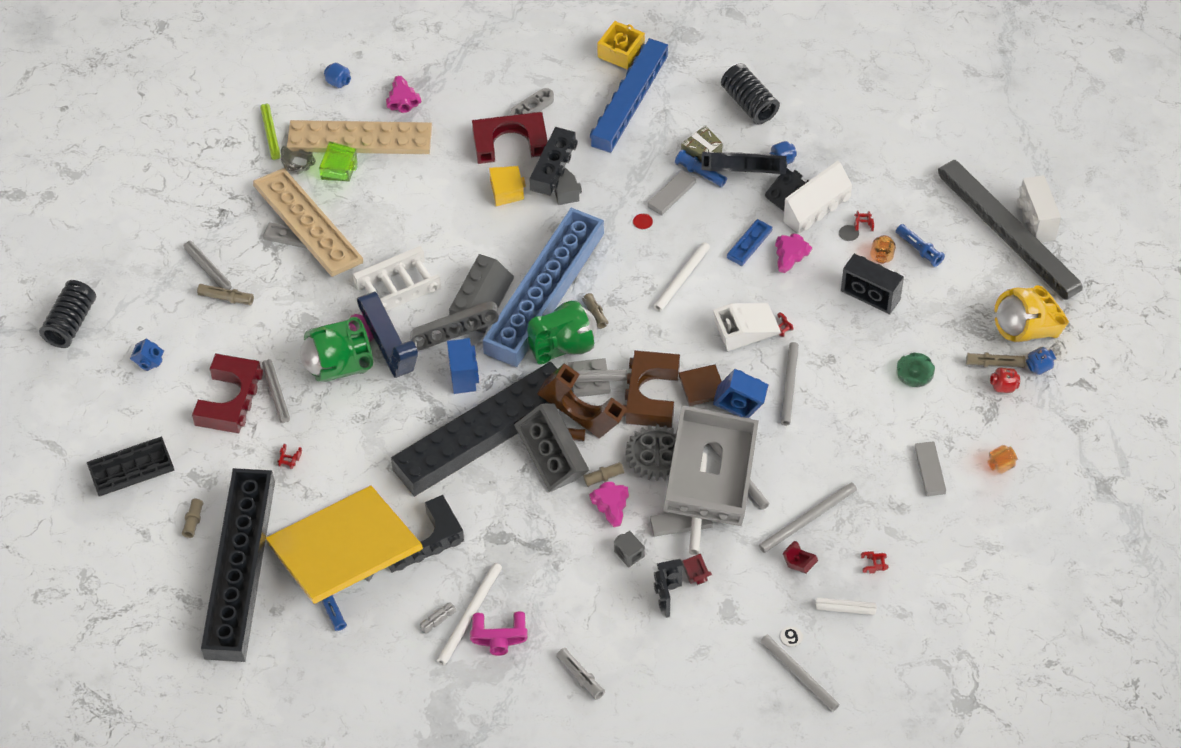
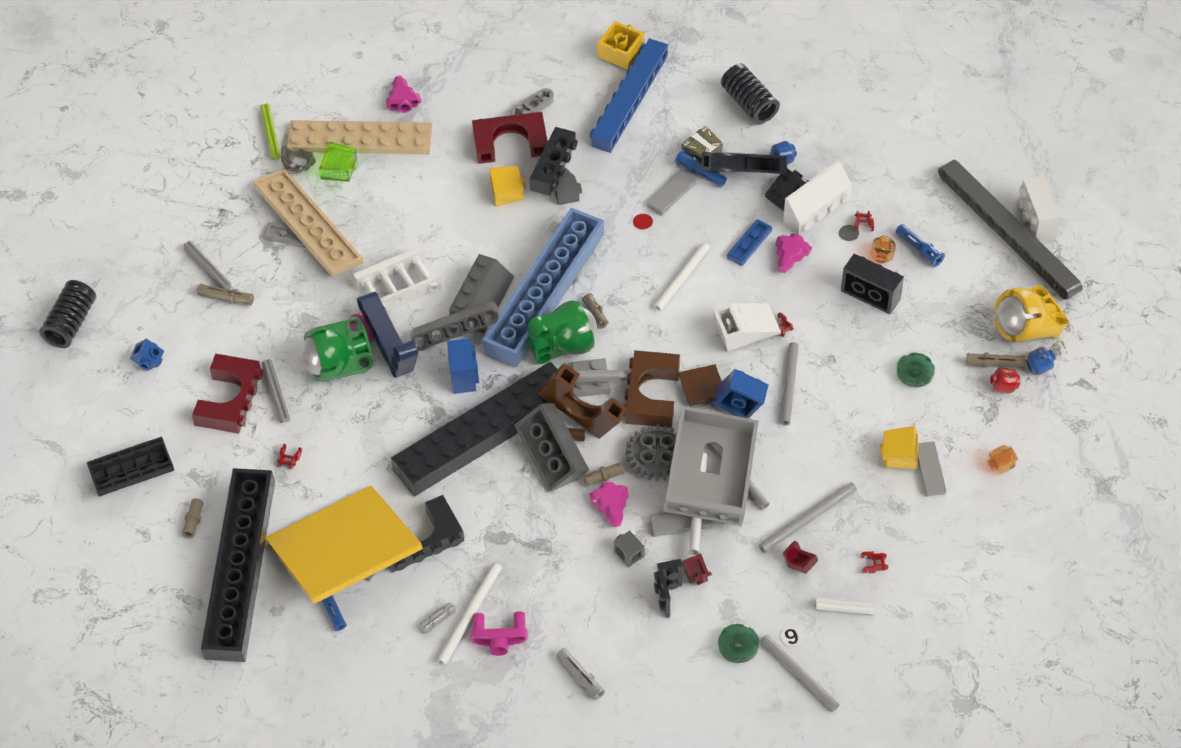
(337, 75): blue head -> none
(741, 635): none -> clear green plate
(900, 448): none -> yellow torso

